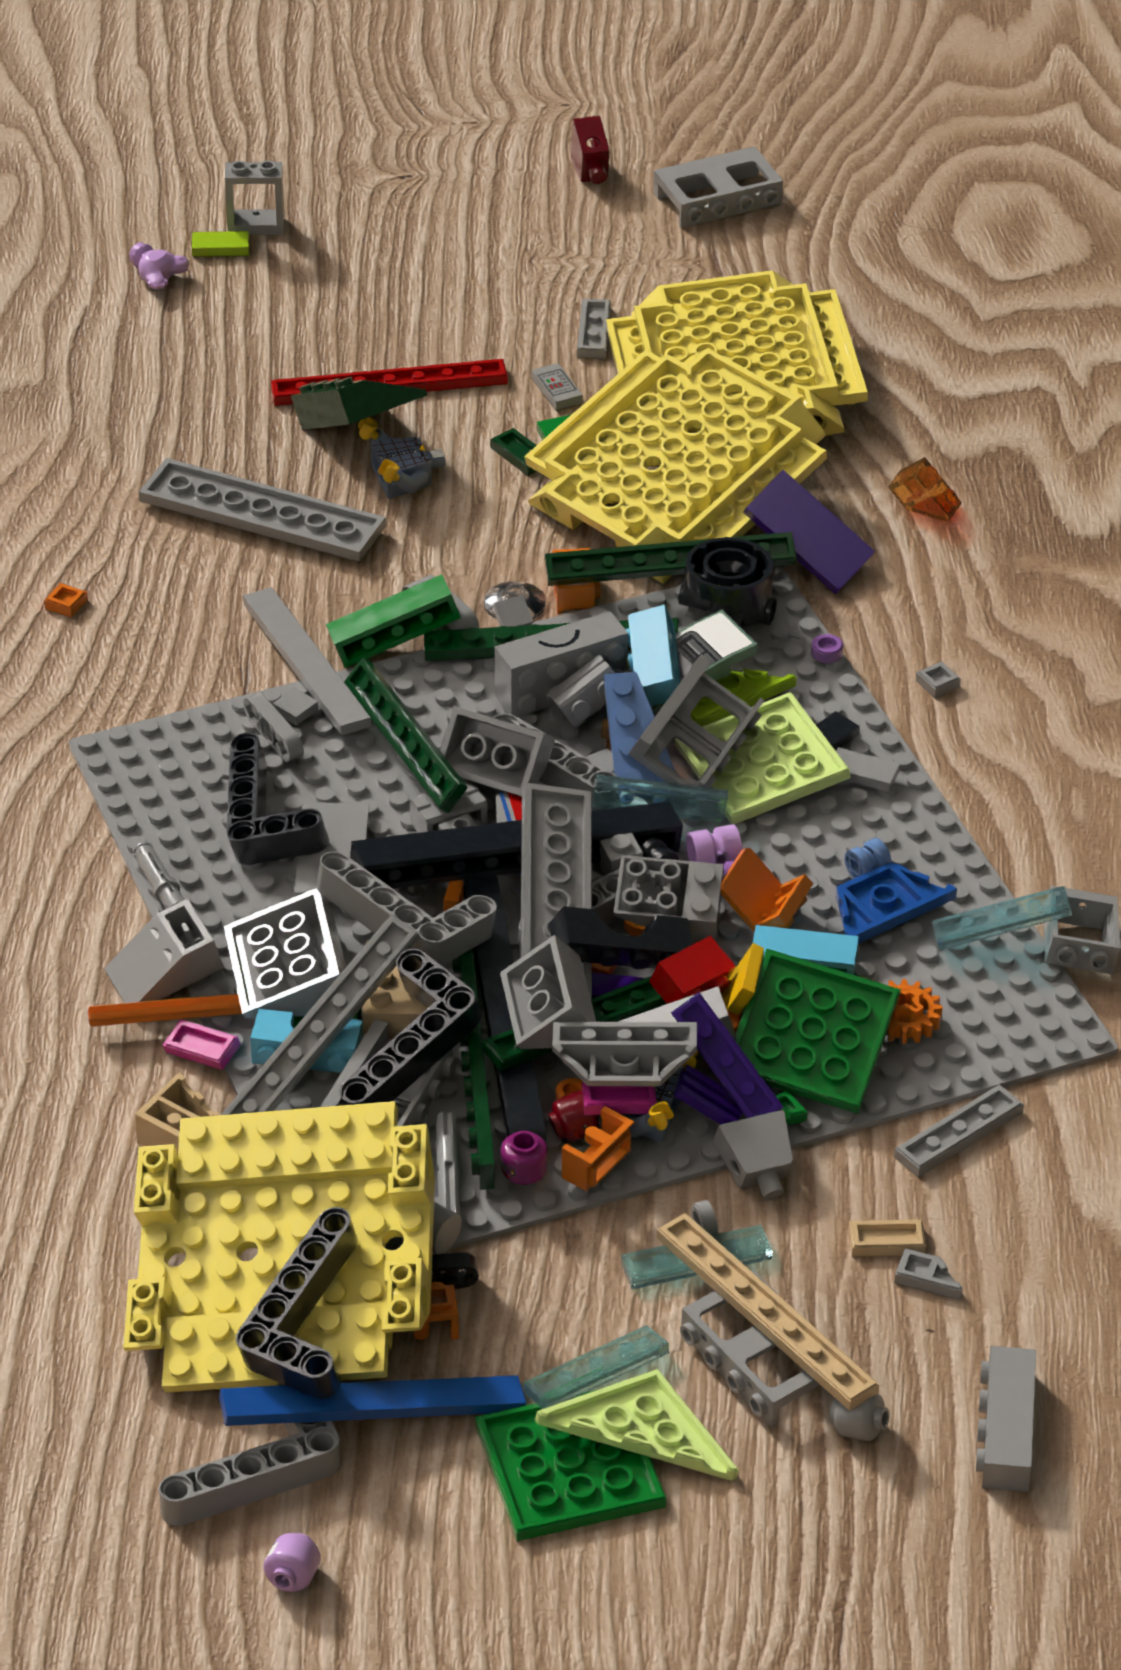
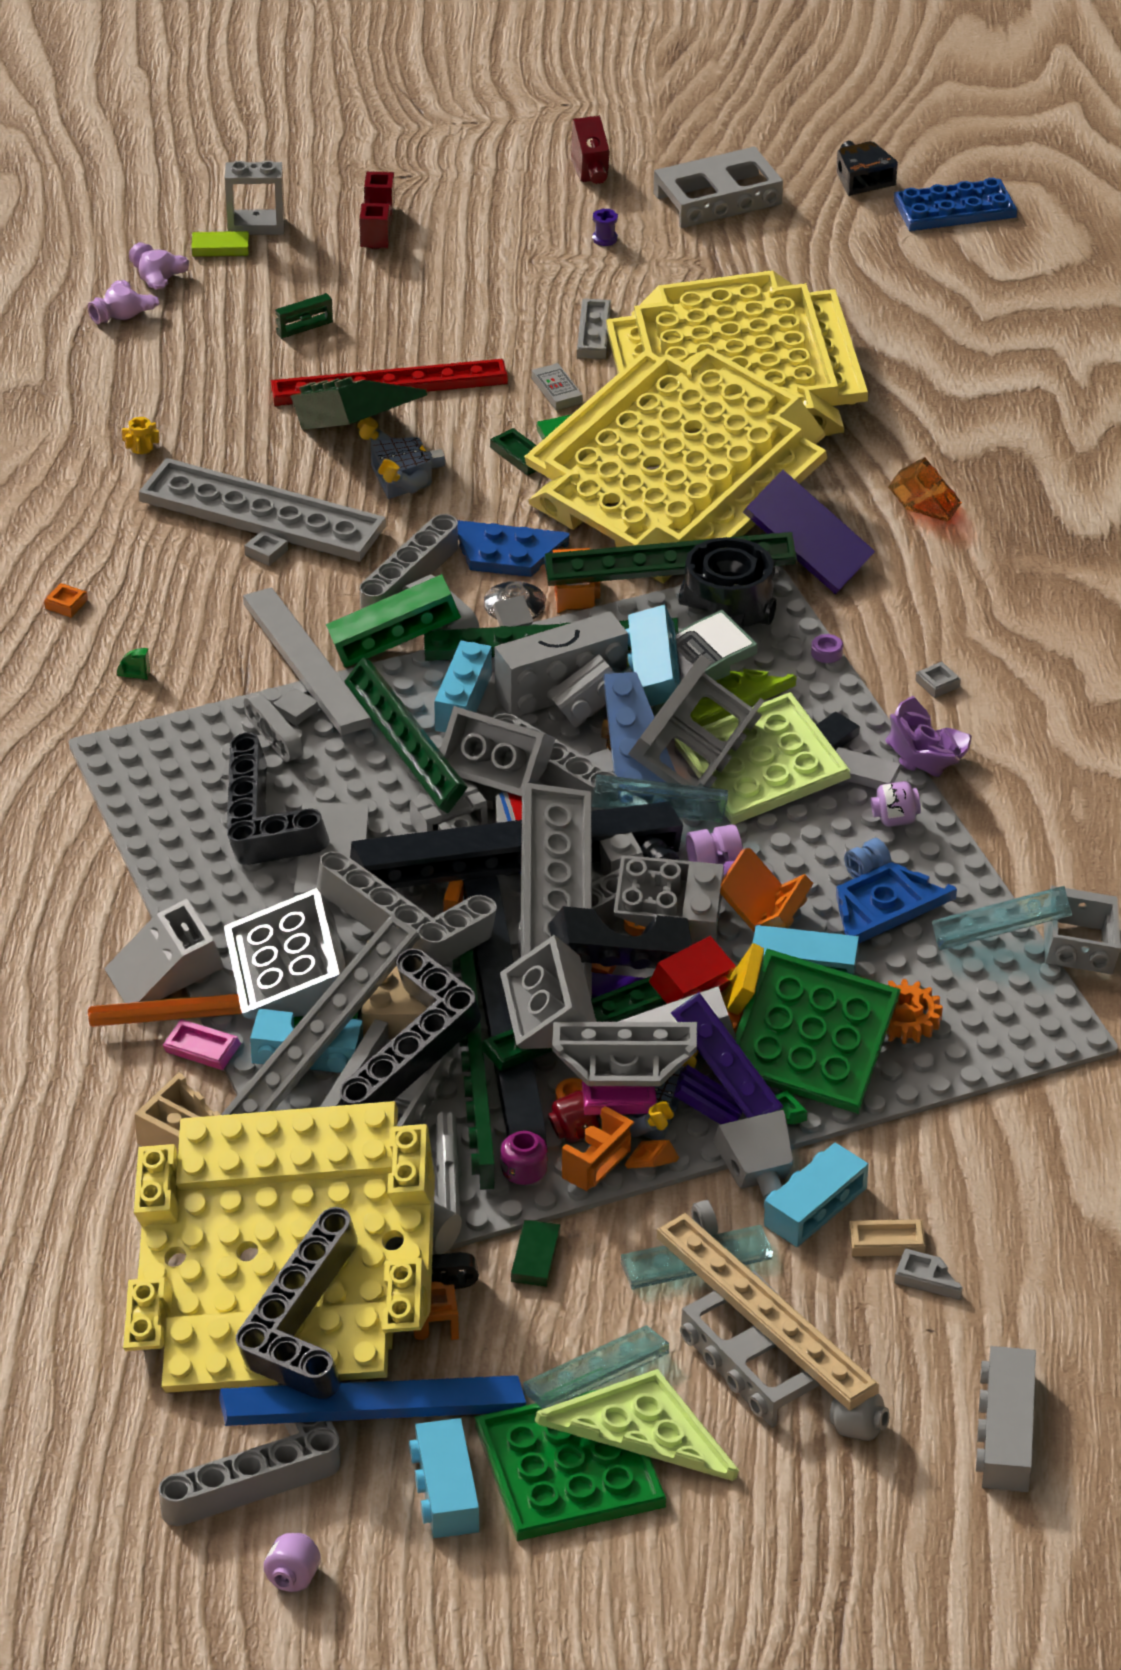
(120, 303): none -> lavender animal
(135, 664): none -> green tile
(140, 435): none -> yellow gear
(164, 887): light grey pin -> none
(266, 547): none -> light grey tile
(304, 311): none -> dark green tile
(377, 210): none -> dark red arch
(413, 560): none -> light grey beam
(445, 1478): none -> medium azure brick
(463, 682): none -> medium azure brick
(507, 548): none -> blue wing
(535, 1253): none -> dark green tile
(605, 227): none -> dark purple bush
(652, 1154): none -> orange slope
(815, 1194): none -> medium azure brick
(865, 167): none -> black torso
(896, 804): none -> lavender head
(922, 745): none -> medium lavender brick
(955, 204): none -> blue tile
(958, 1130): light grey tile -> none

